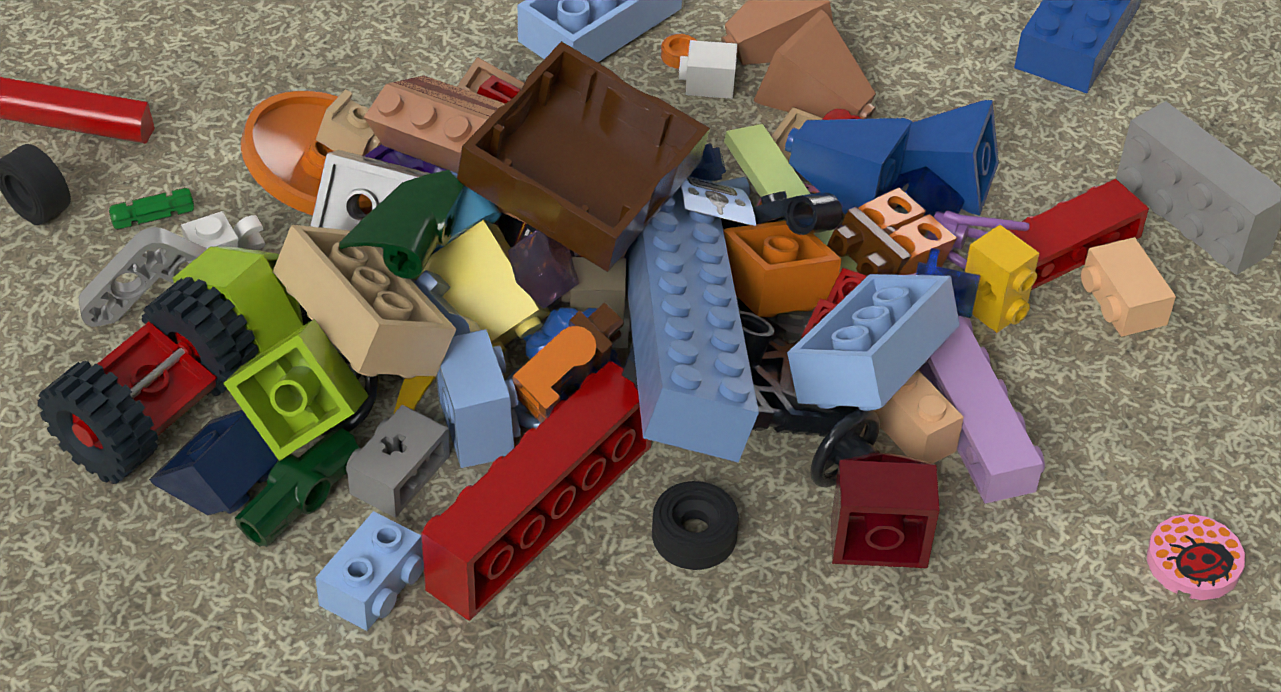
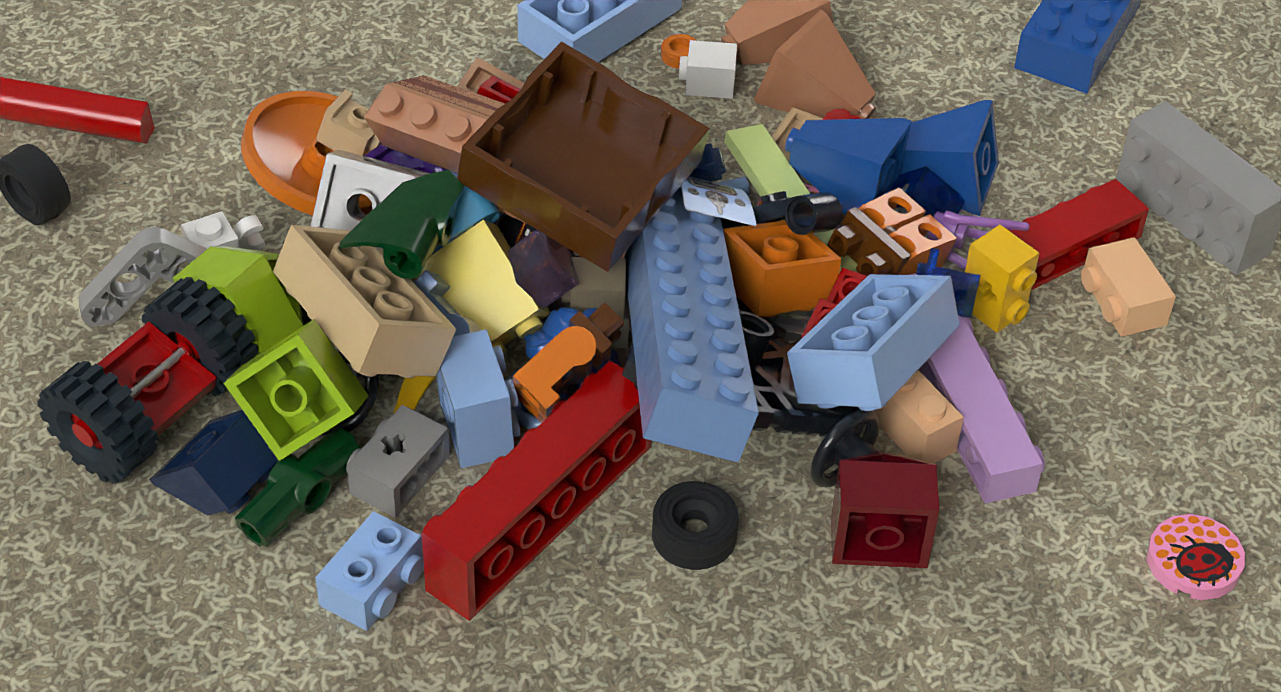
(151, 208): green axle -> none

